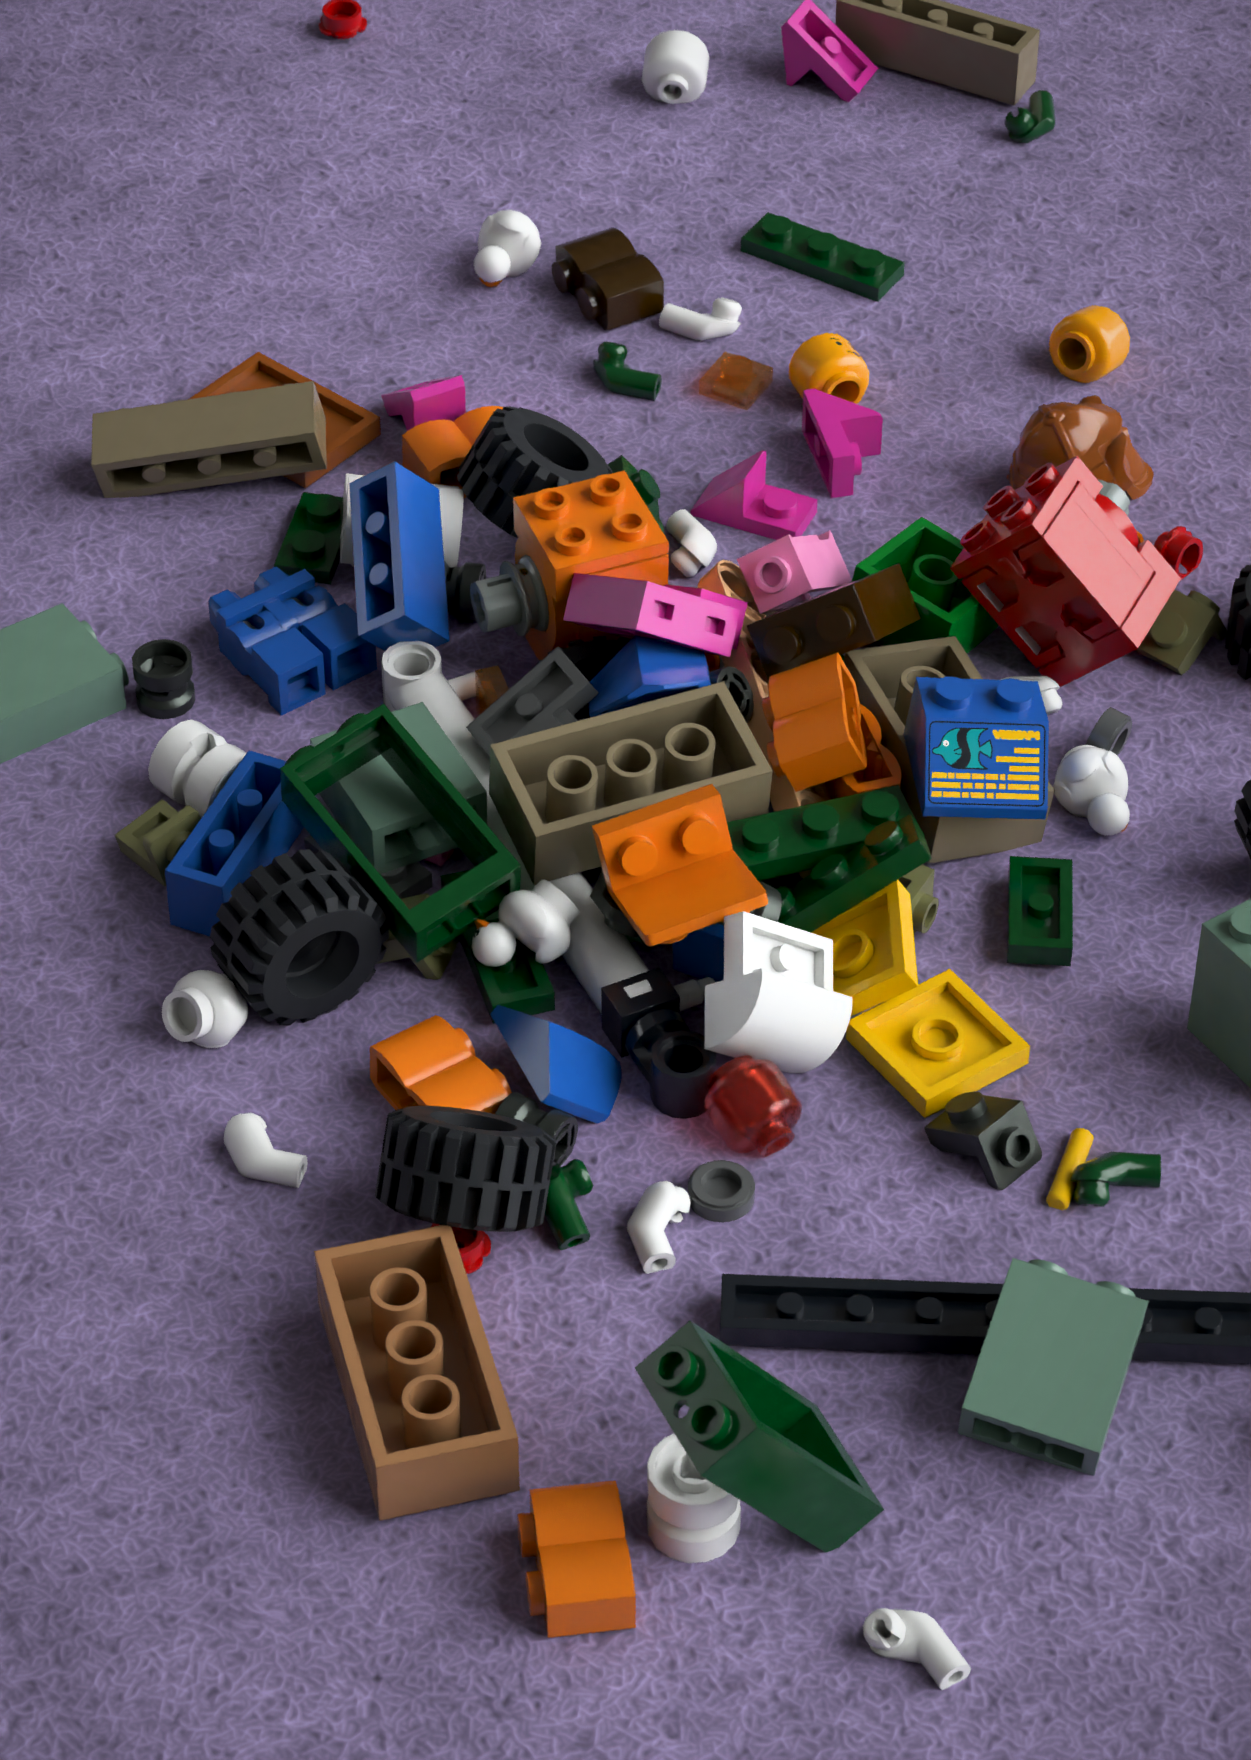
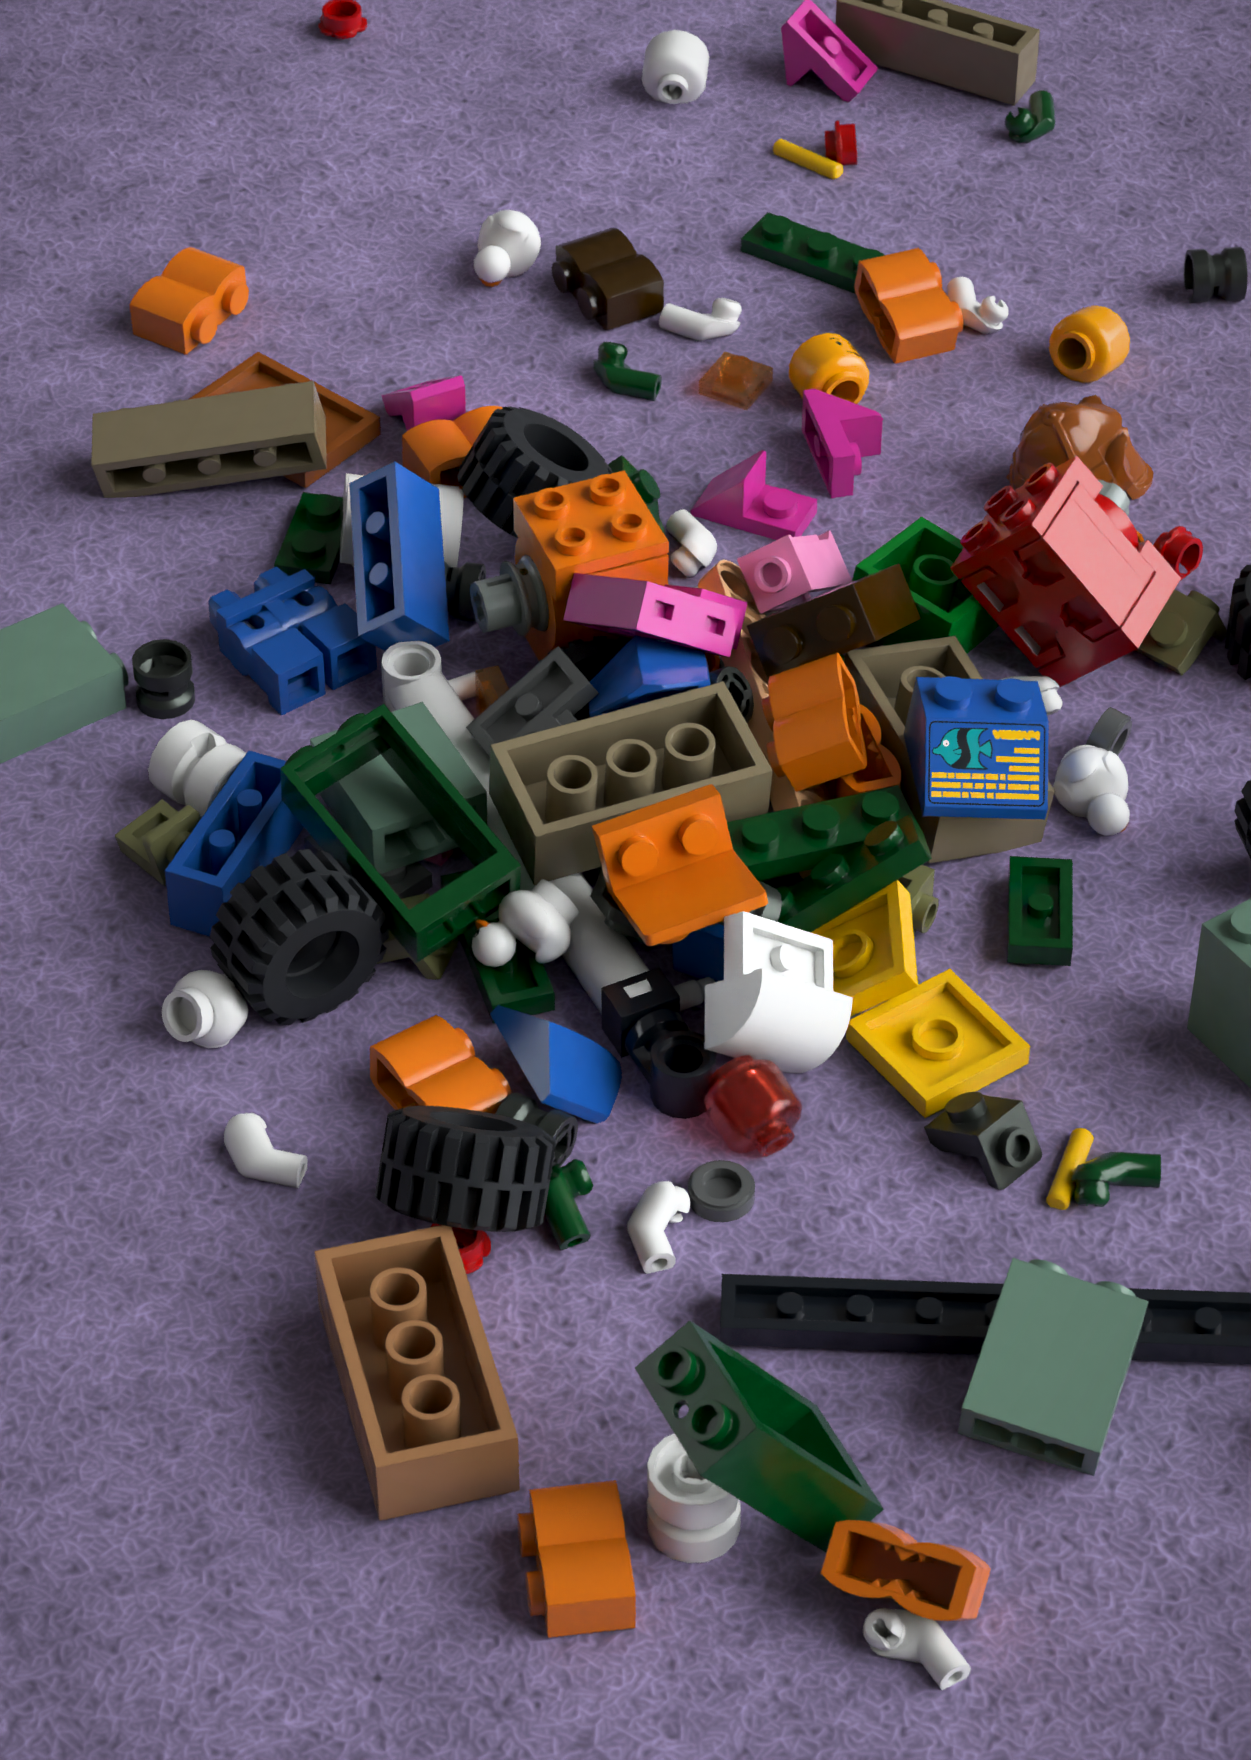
(188, 300): none -> orange brick
(807, 159): none -> yellow piece
(842, 144): none -> red plate
(907, 305): none -> orange brick
(922, 1577): none -> orange brick
(983, 316): none -> white arm
(1216, 274): none -> pearl dark grey wheel

